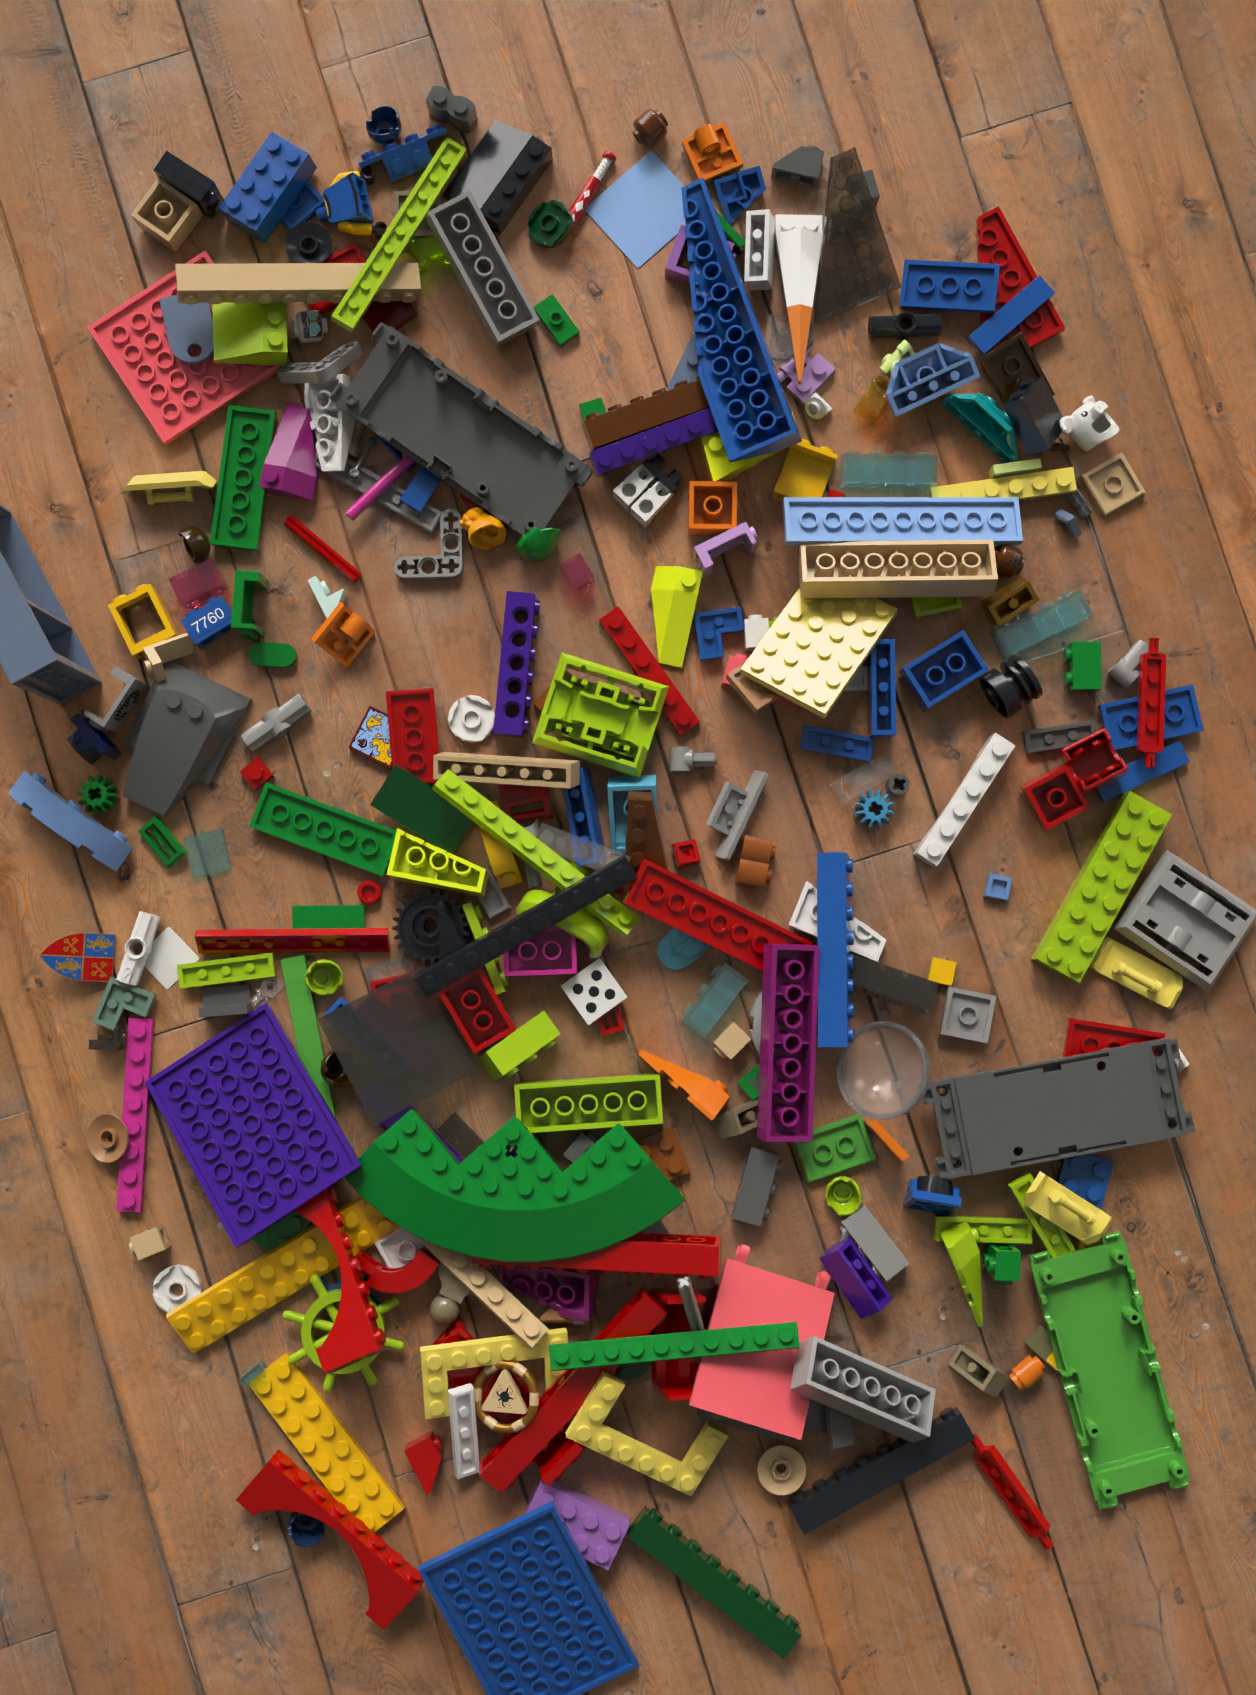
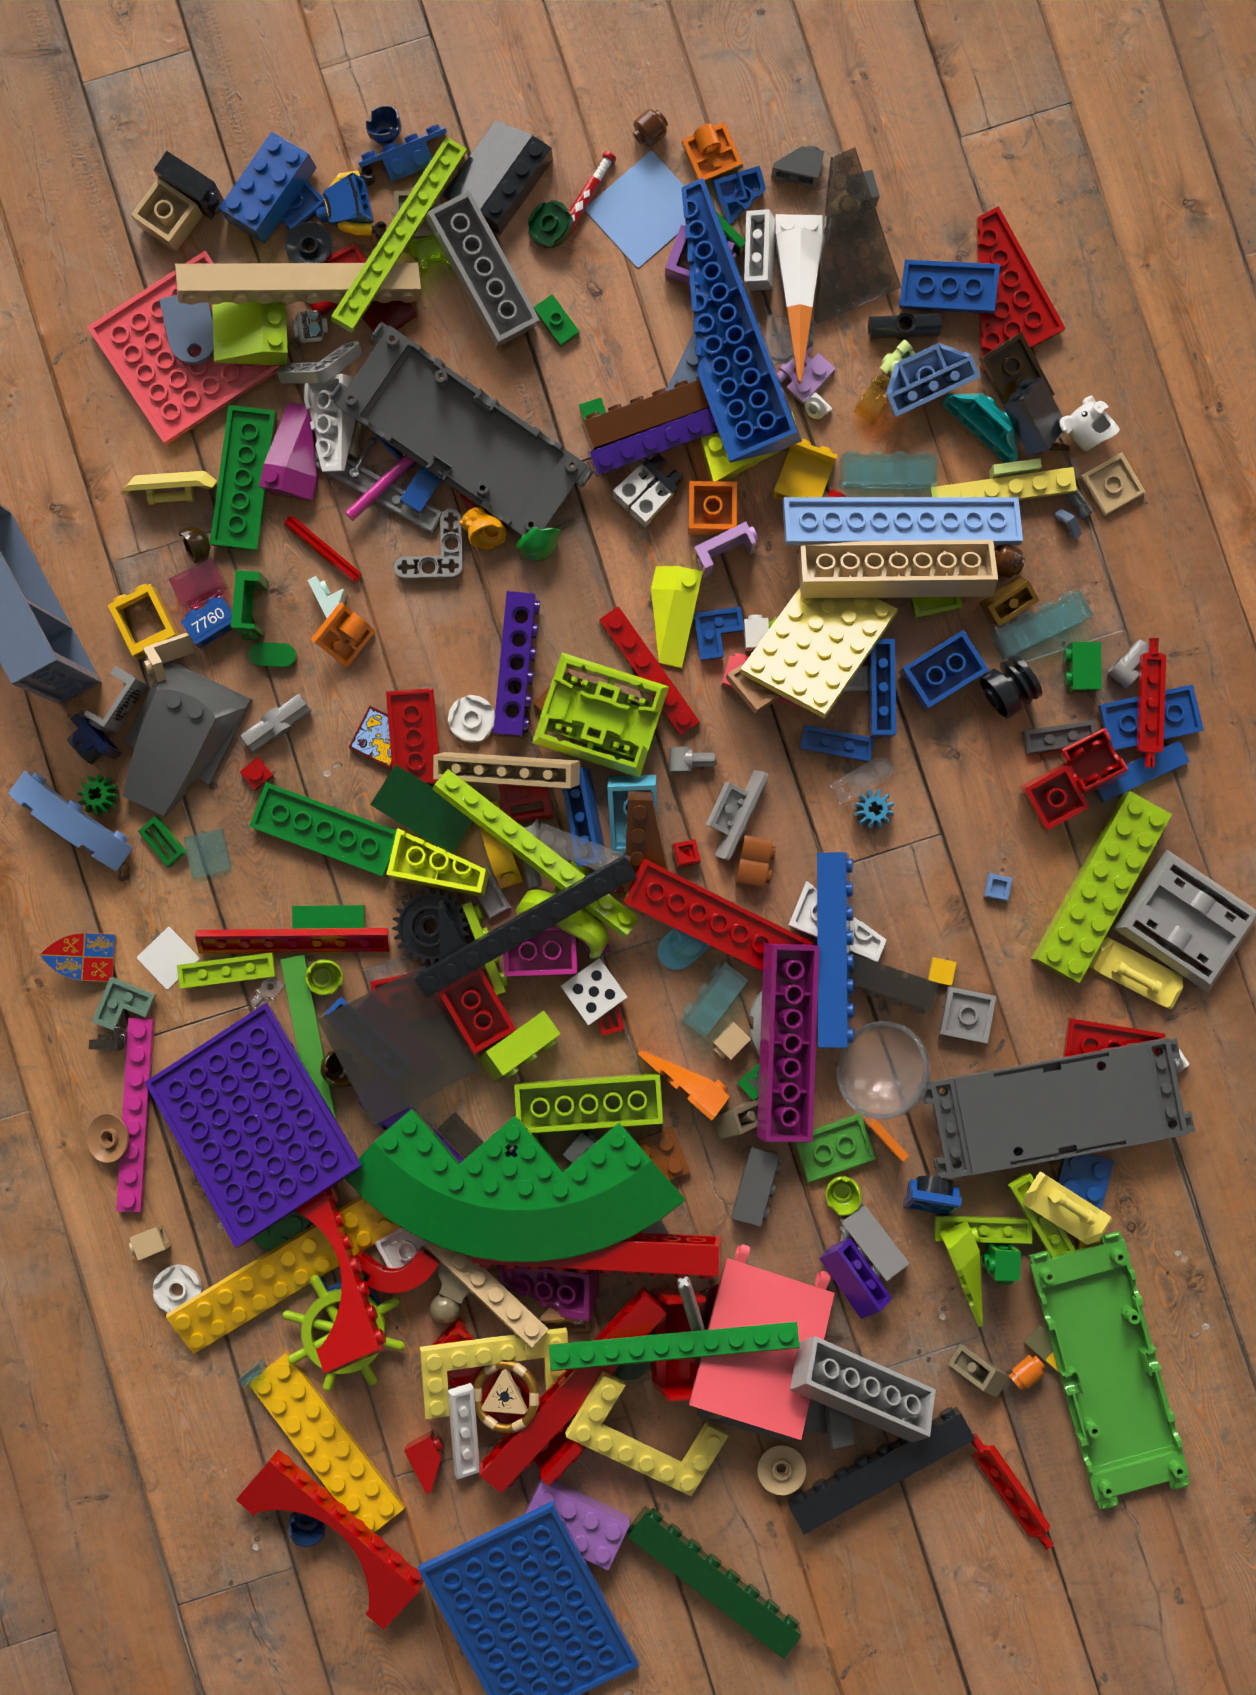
(132, 963): white piece -> none
(226, 1000): dark grey panel -> none
(369, 892): red tile -> none
(451, 109): dark grey brick -> none
(577, 573): clear pink brick -> none
(904, 787): dark grey bush -> none
(964, 800): white arch -> none
(1011, 315): blue tile -> none

